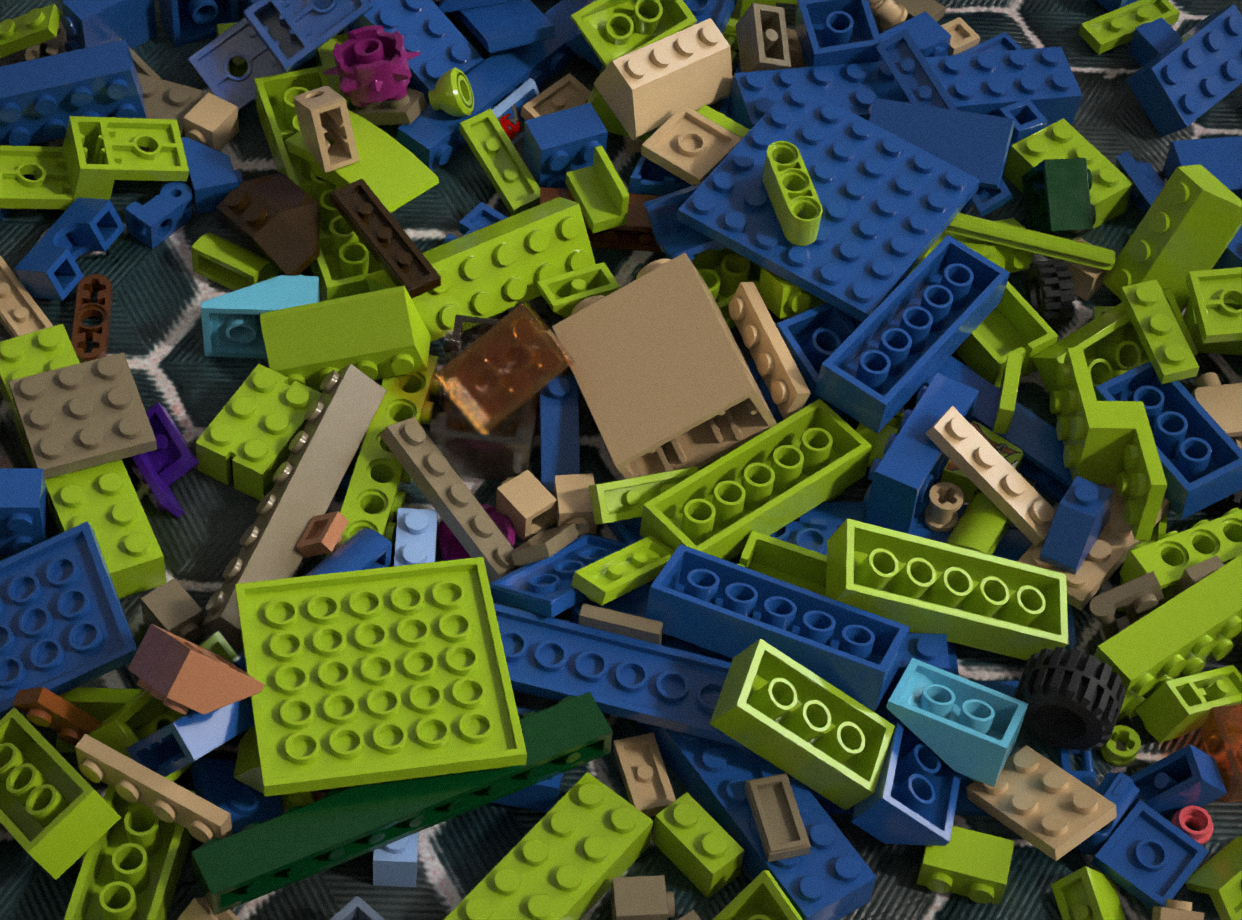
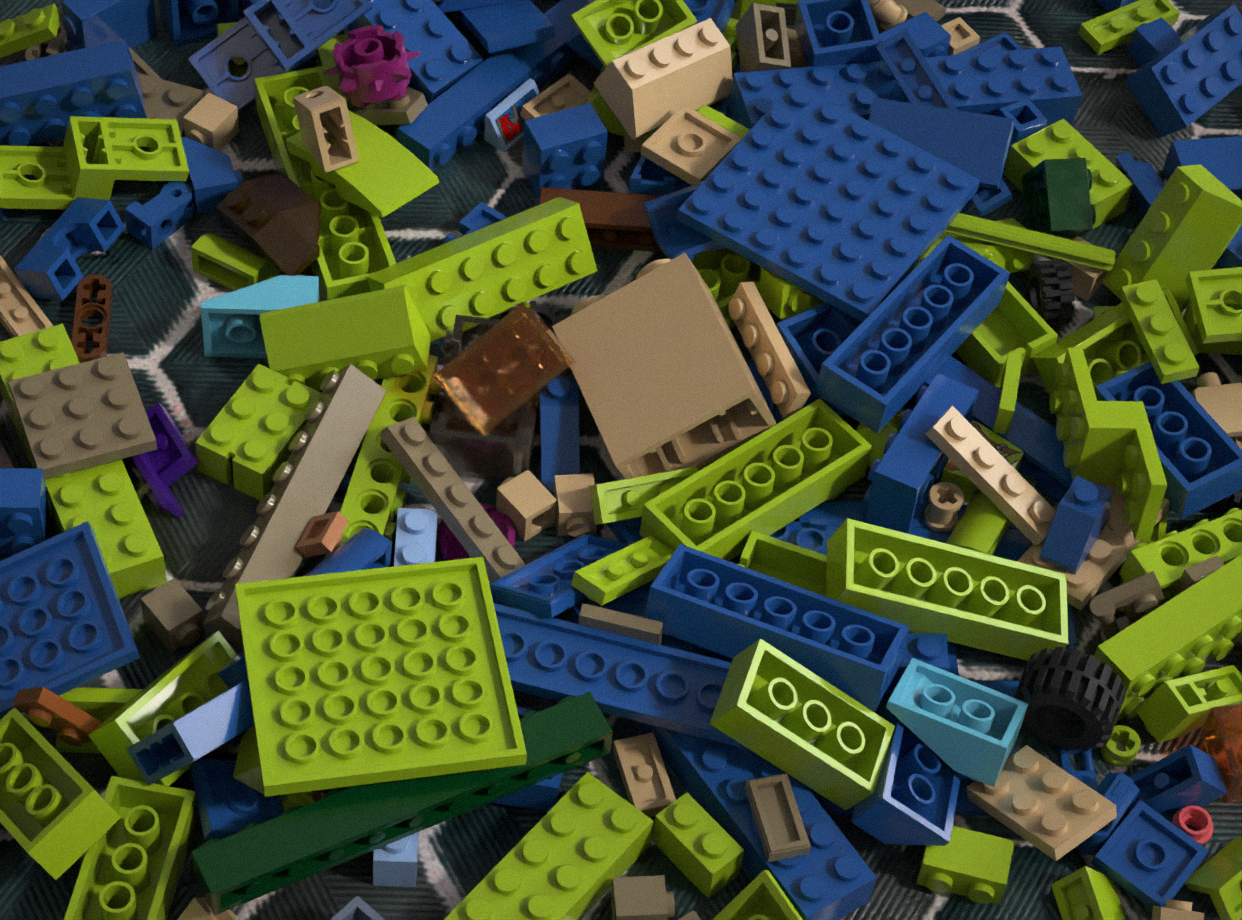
(140, 784): tan plate -> none
(188, 674): nougat slope -> none
(385, 238): dark brown tile -> none
(452, 94): lime brick -> none
(501, 161): lime plate -> none
(544, 544): dark tan tile -> none
(569, 289): lime slope -> none
(599, 193): lime panel -> none
(792, 193): lime beam -> none

